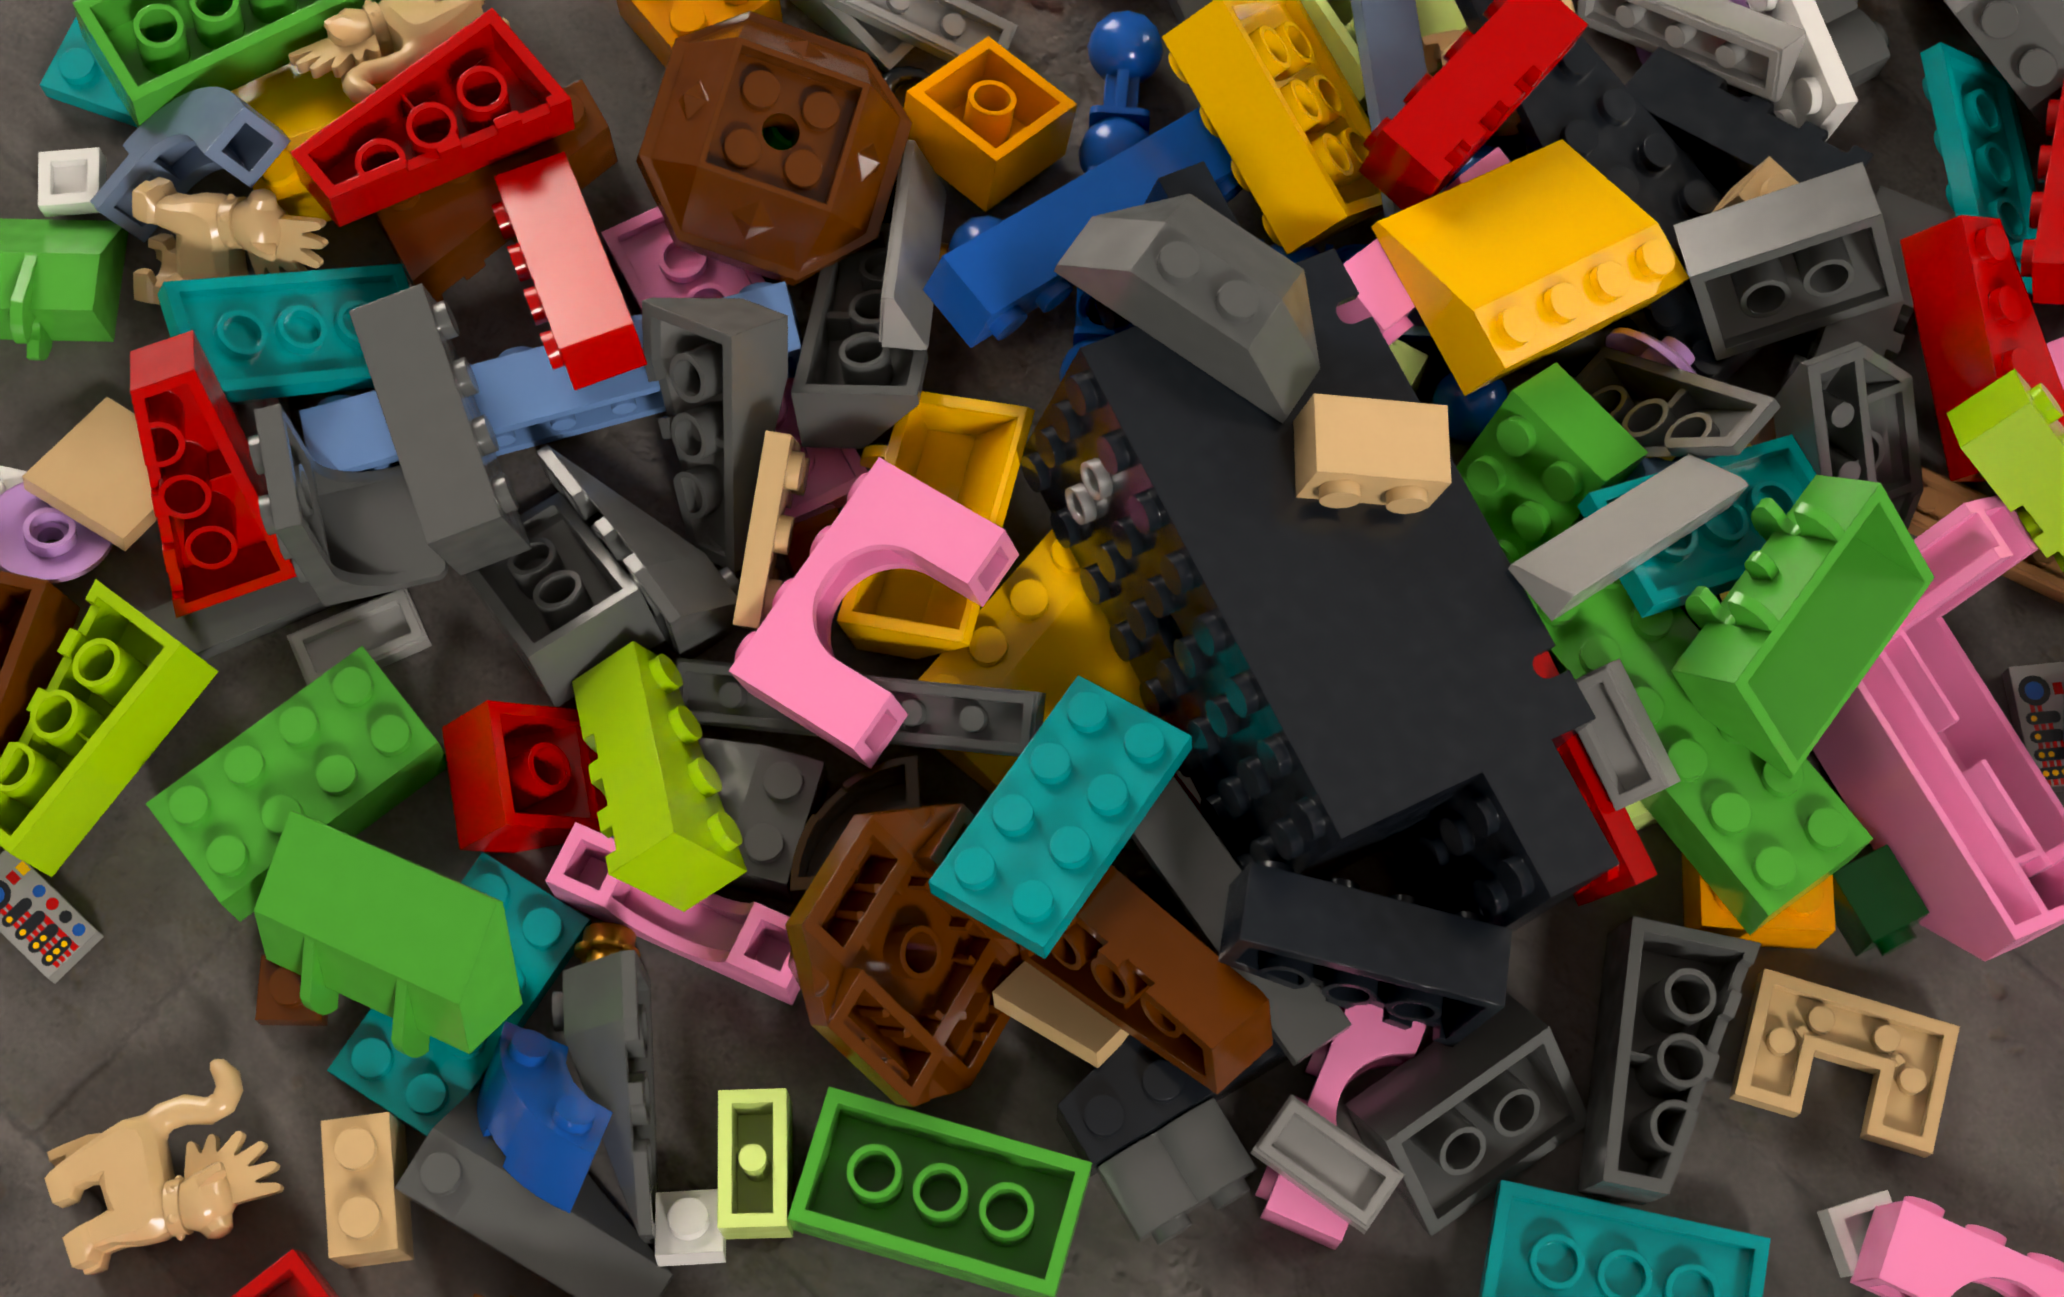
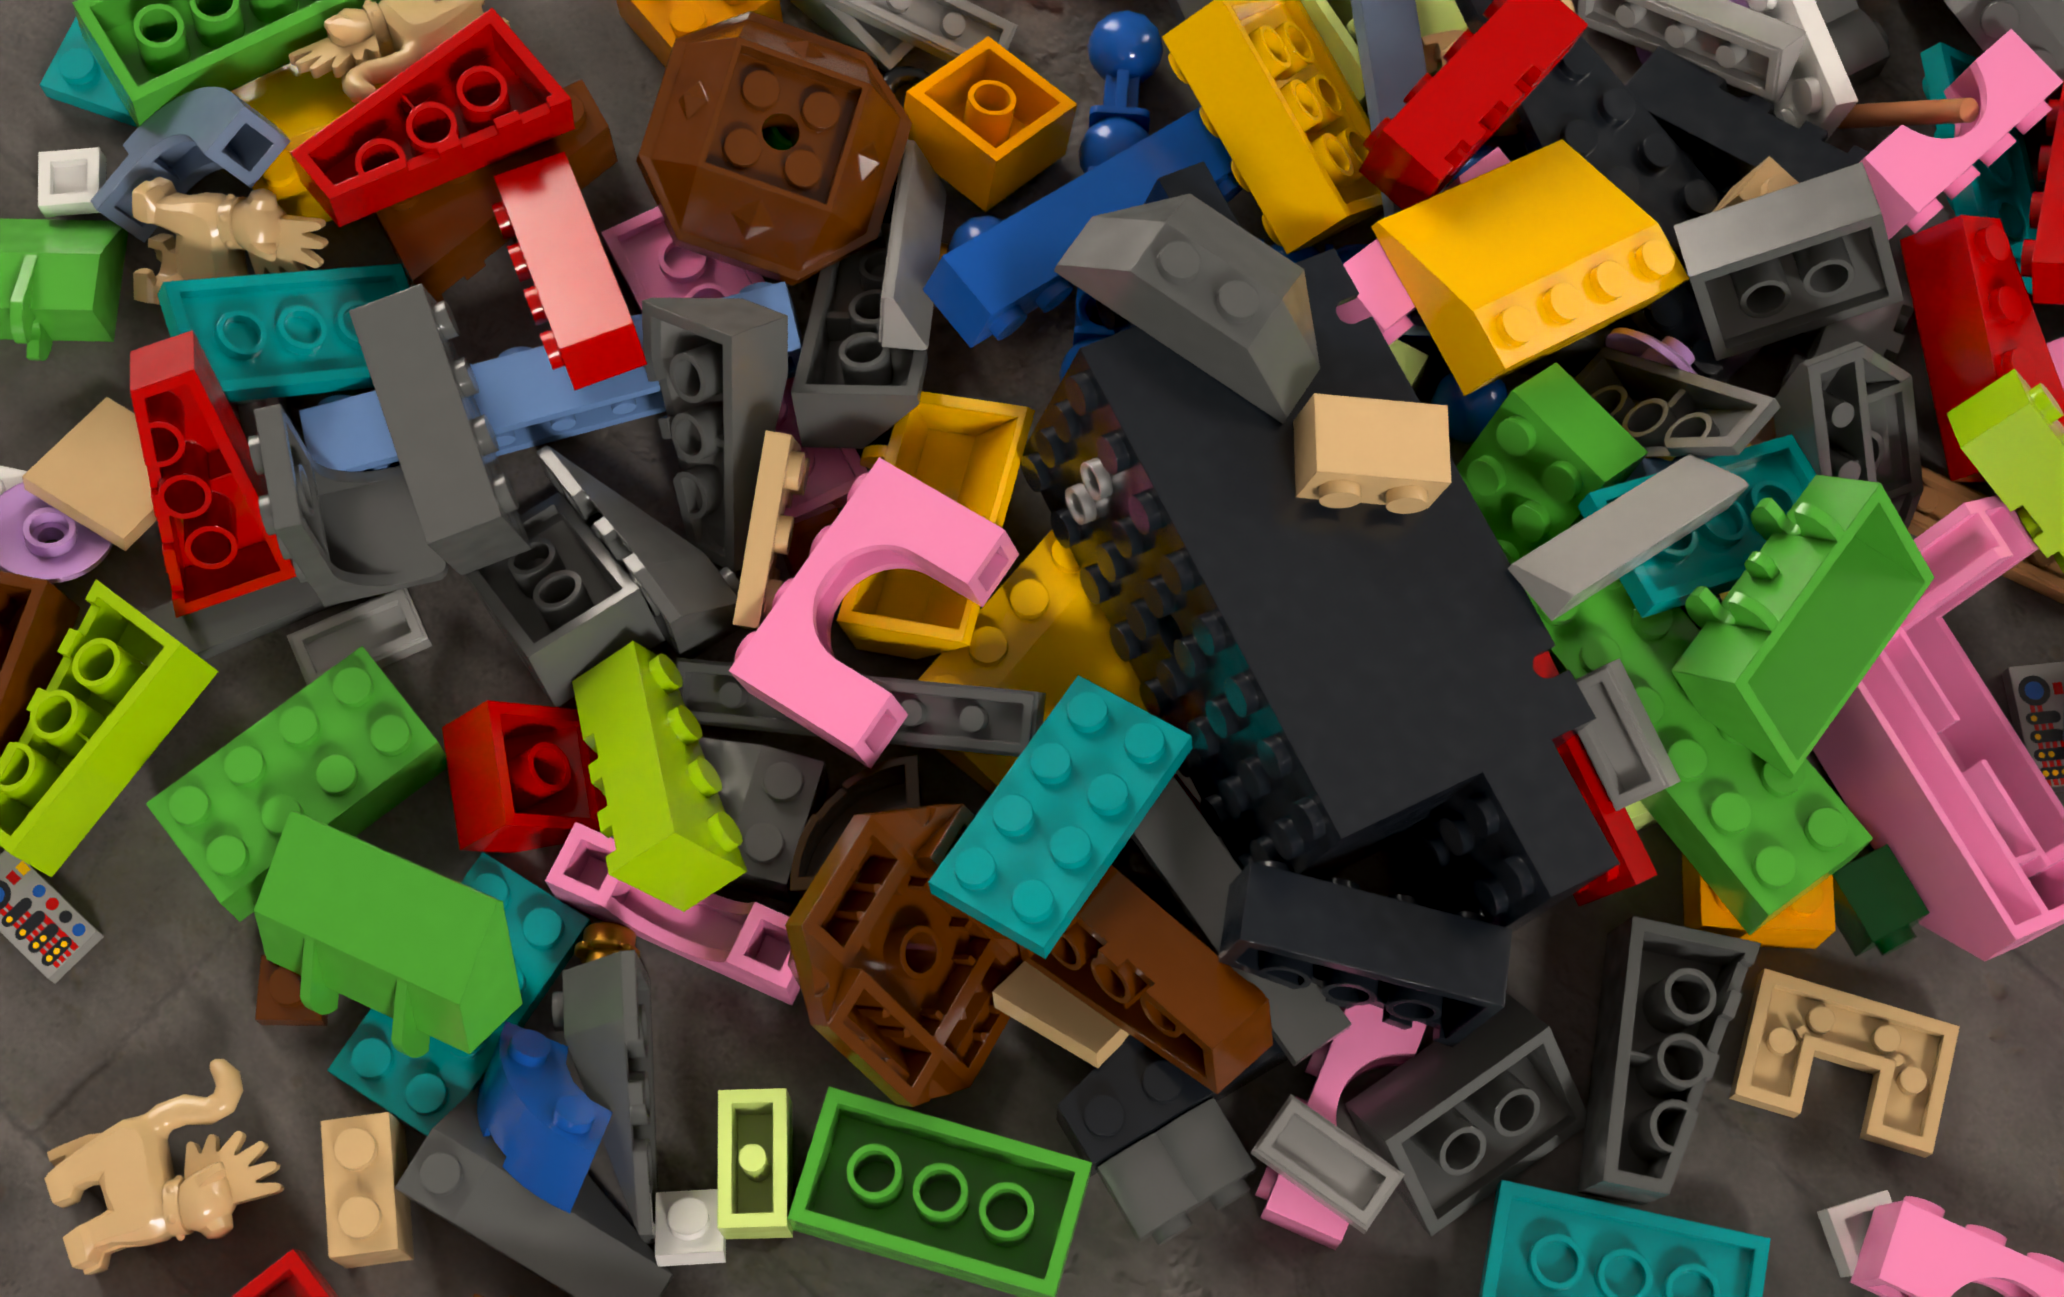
(1911, 113): none -> nougat bar
(1915, 168): none -> bright pink arch

